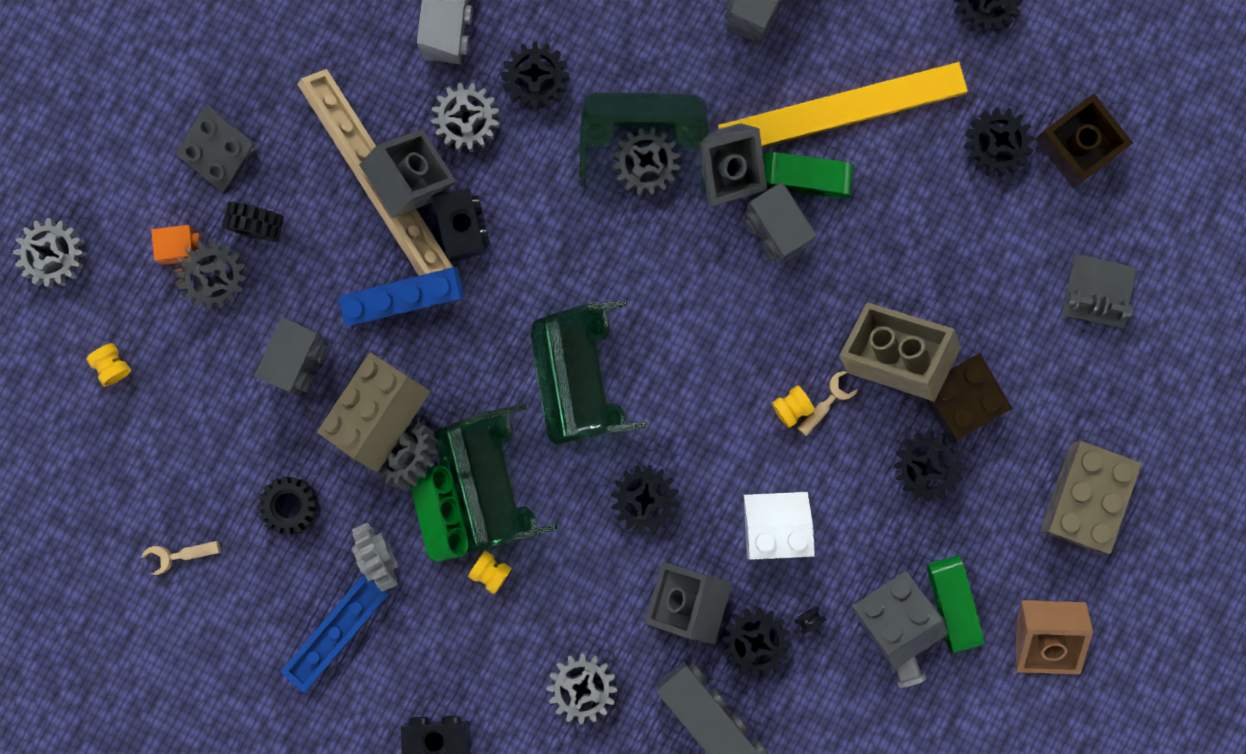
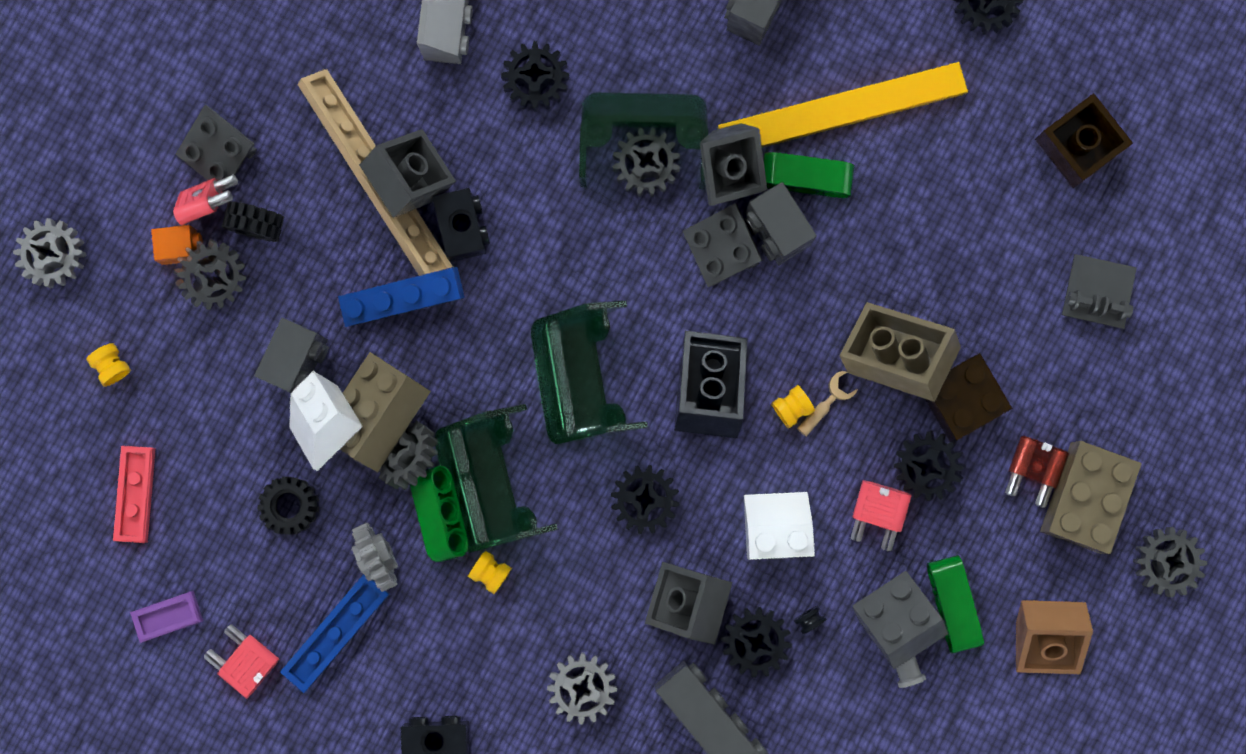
(134, 494): none -> coral tile
(166, 616): none -> medium lavender tile
(185, 554): tan piece -> none
(203, 199): none -> coral piece
(247, 665): none -> coral piece
(321, 419): none -> white slope
(453, 118): light grey gear -> none
(711, 385): none -> black slope
(722, 245): none -> dark grey hinge
(882, 508): none -> coral piece
(989, 134): black gear -> none
(1039, 464): none -> clear red piece
(1176, 551): none -> dark grey gear

